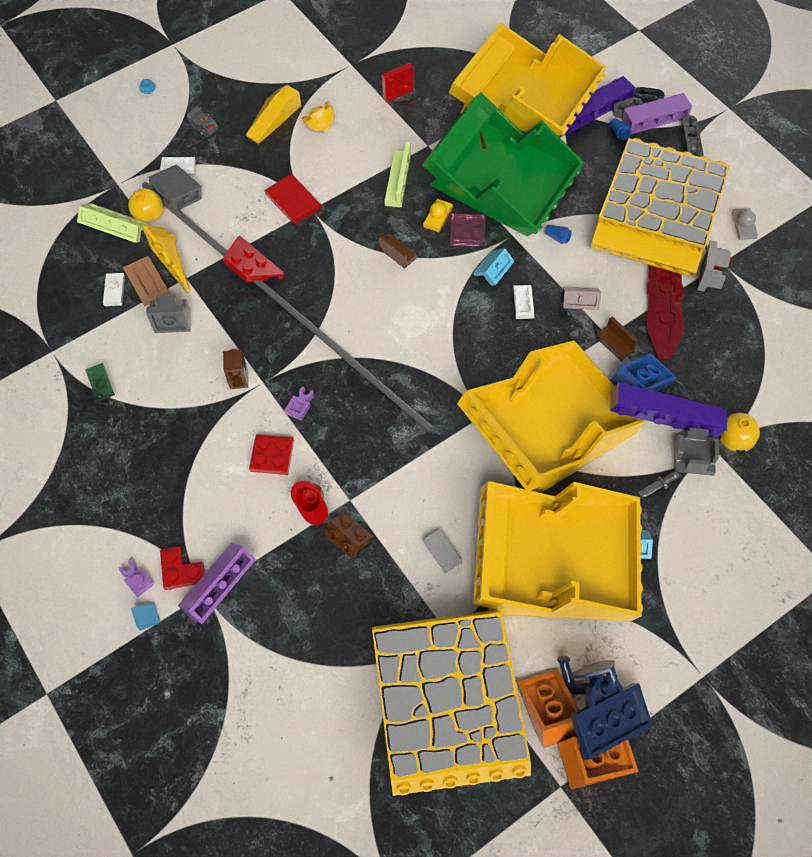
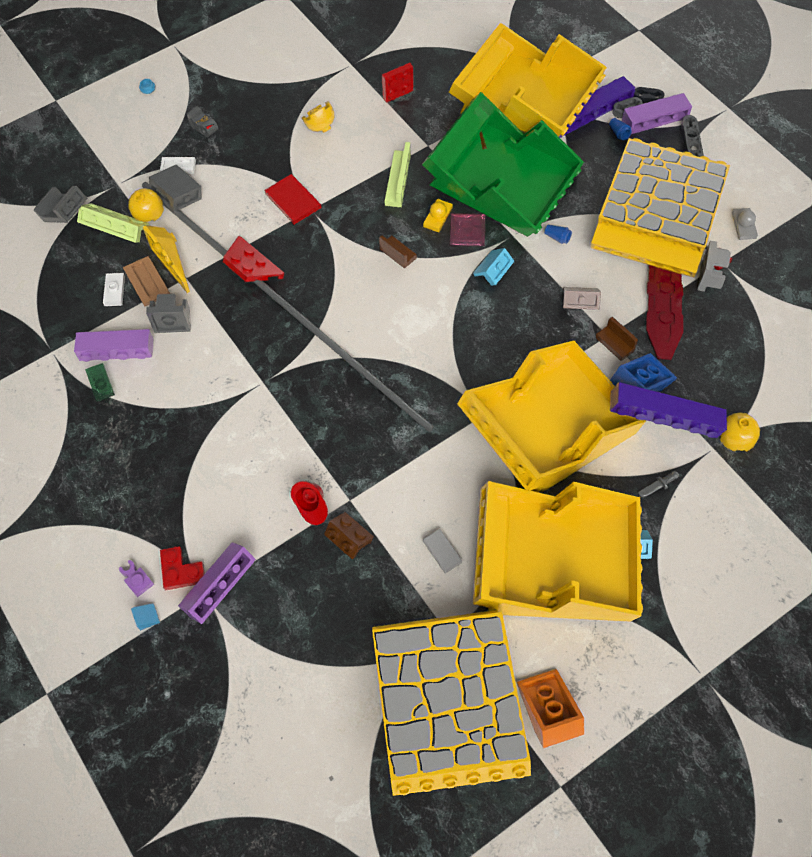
(59, 206): none -> dark grey panel
(113, 345): none -> medium lavender brick
(235, 369): reddish brown brick -> none
(271, 454): red plate -> none
(274, 112): yellow wedge -> none
(299, 405): medium lavender plate -> none
(523, 302): white plate -> none
(606, 766): orange slope -> none
(610, 711): dark blue plate -> none
(695, 452): dark grey panel -> none

